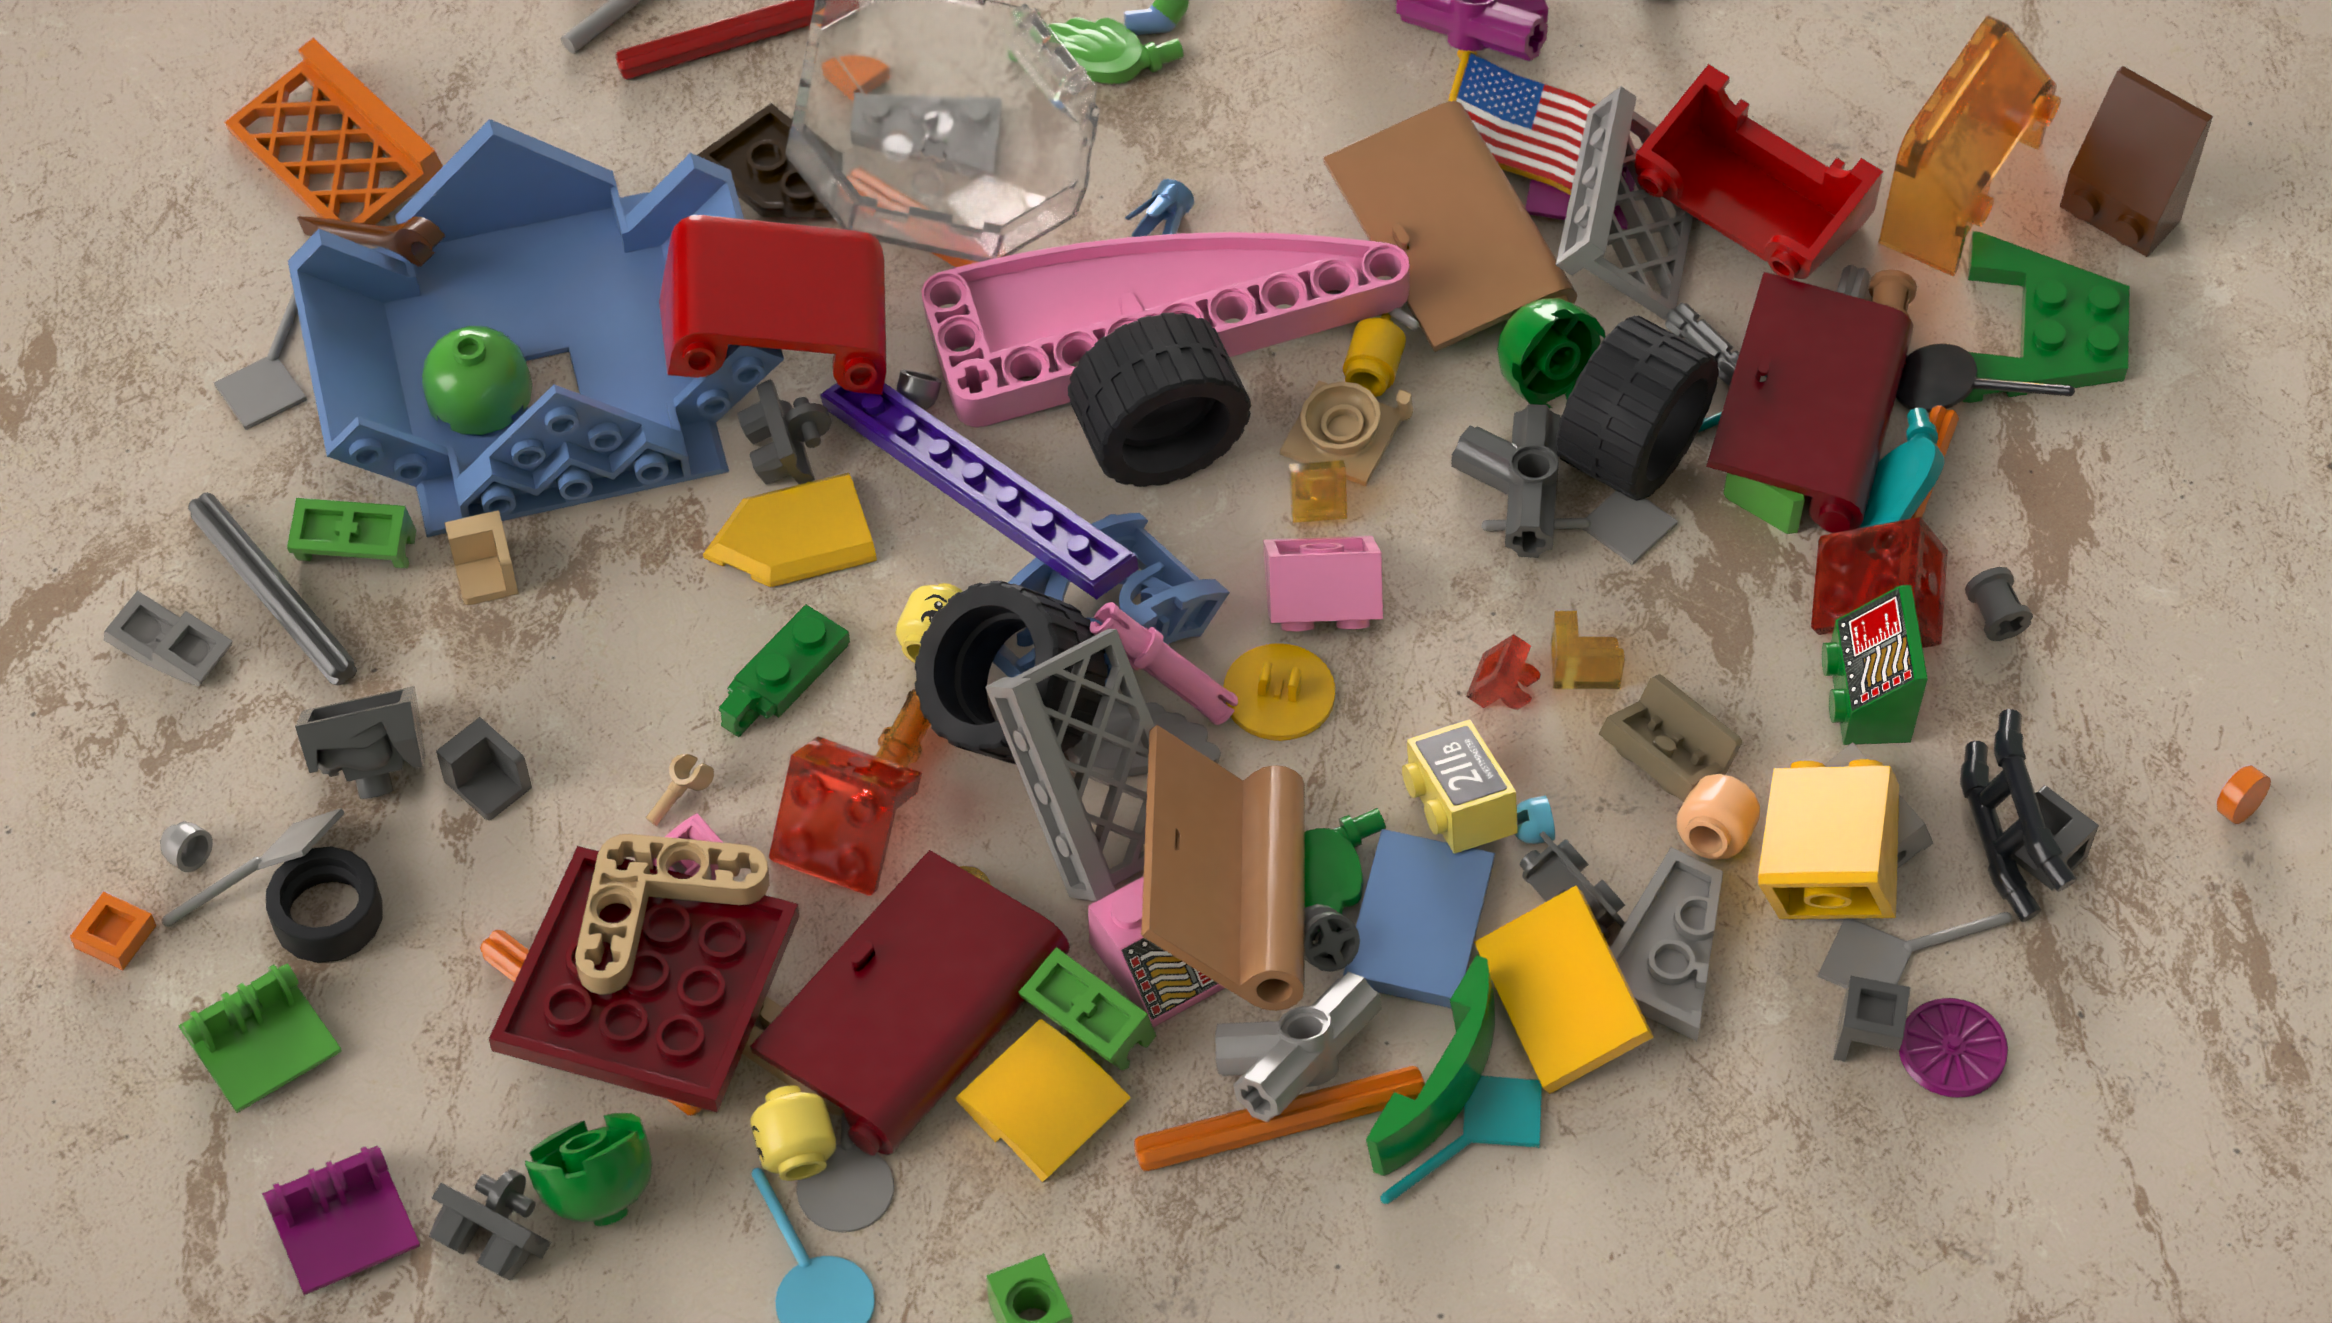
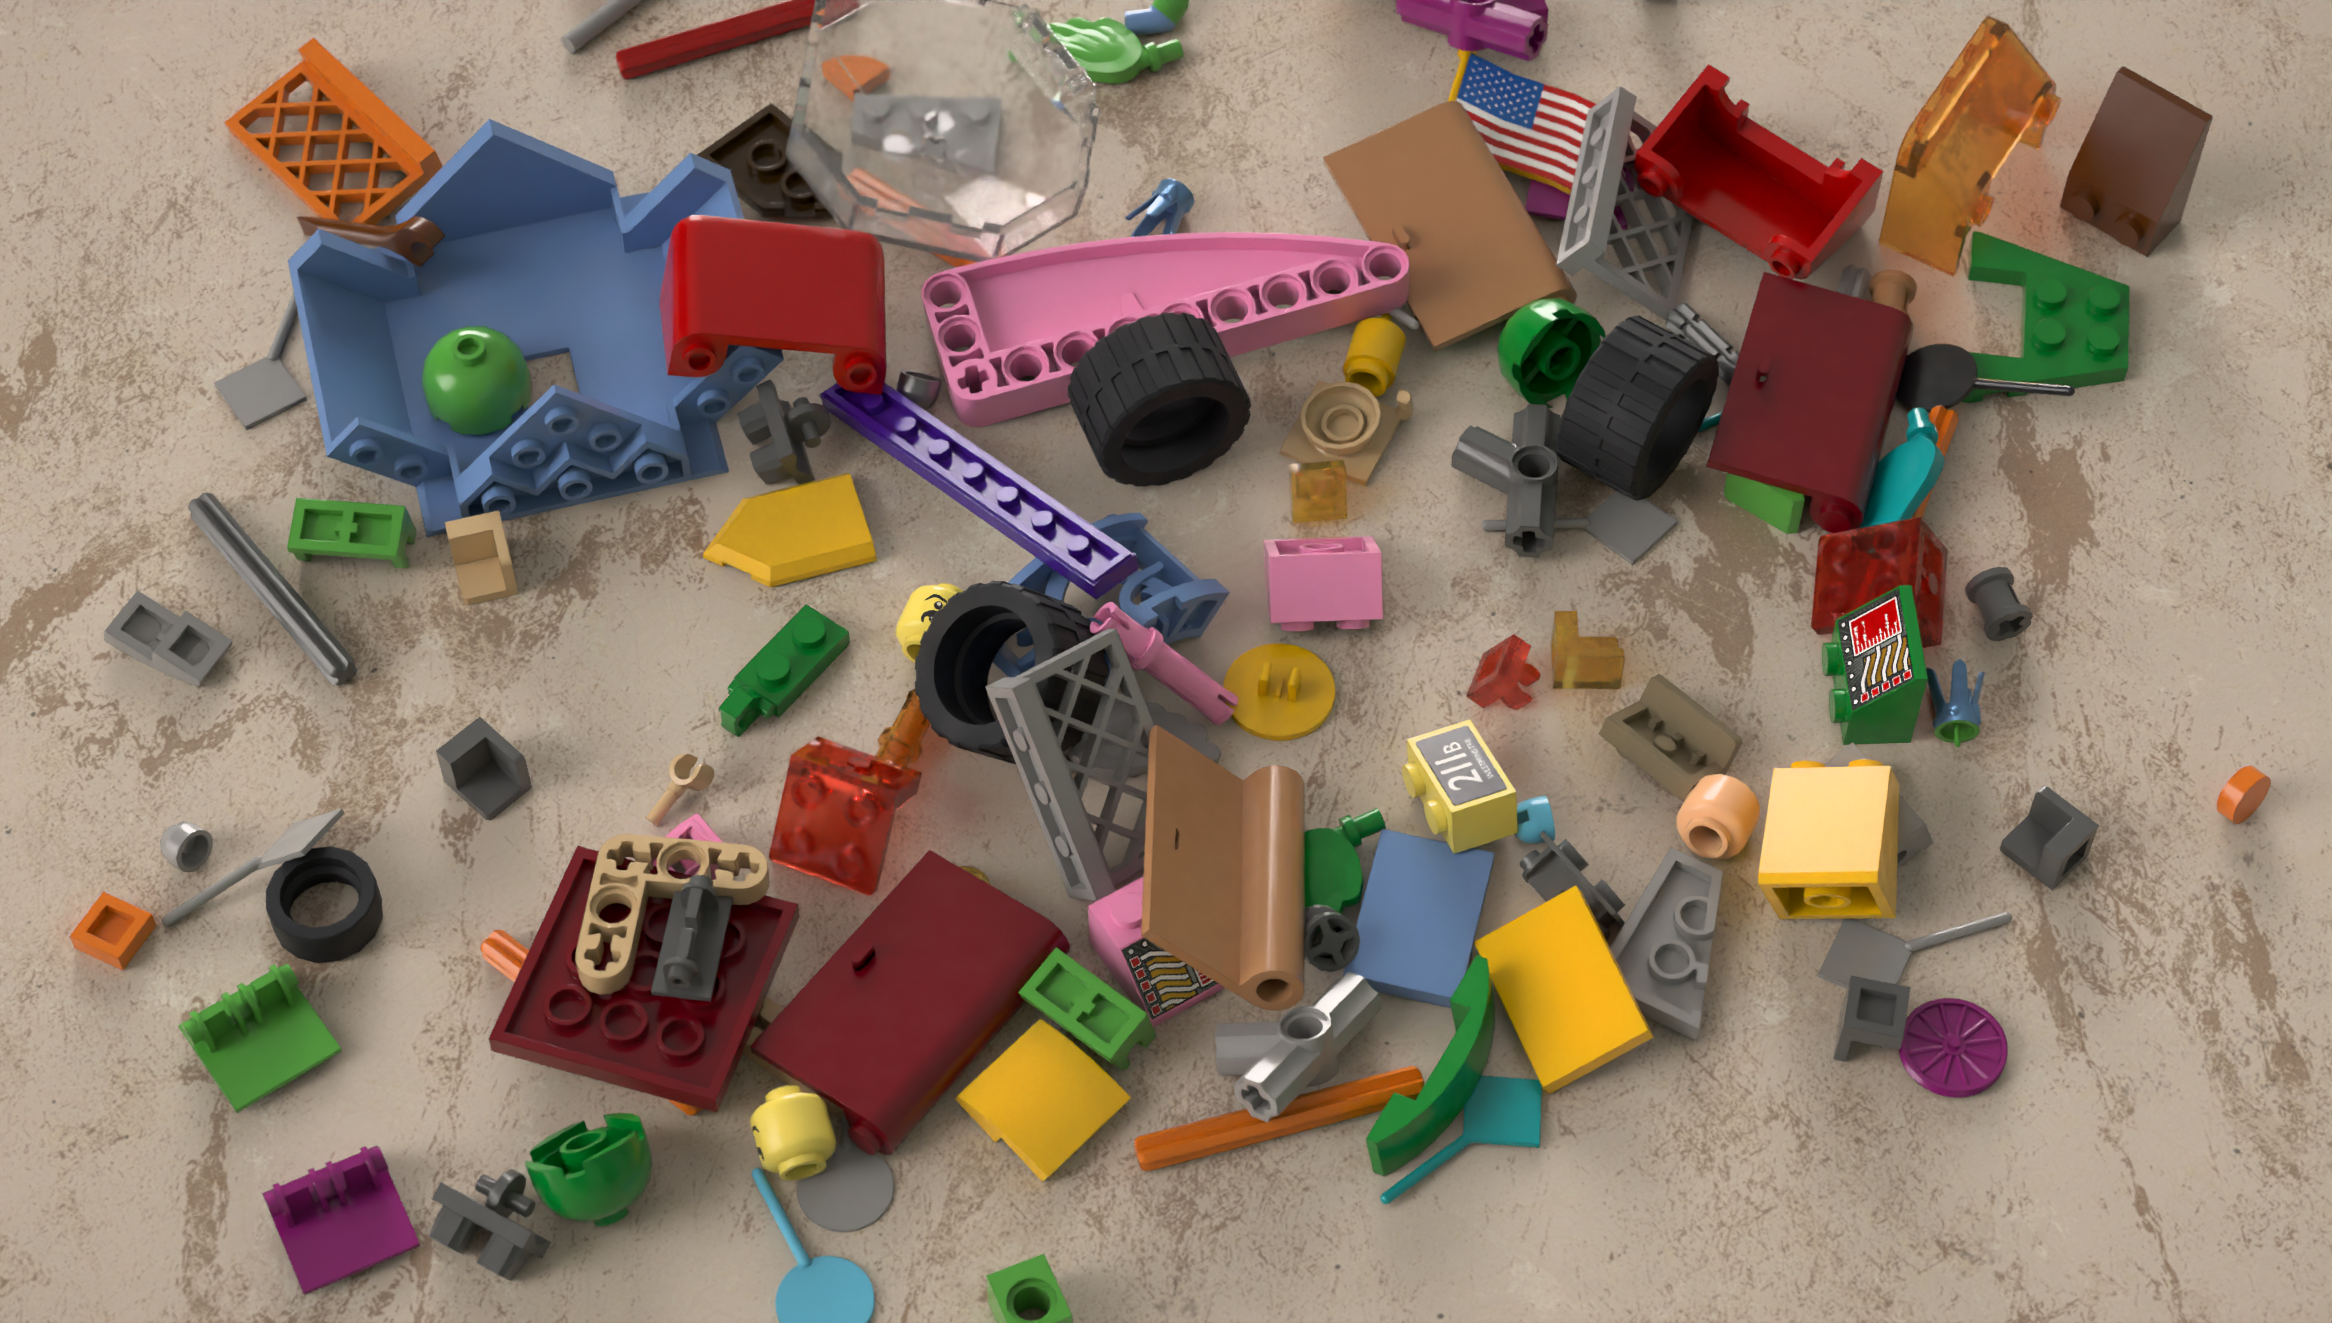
(364, 739): dark grey brick -> none
(692, 941): none -> dark grey hinge
(1960, 717): none -> flat silver piece
(2027, 830): black piece -> none

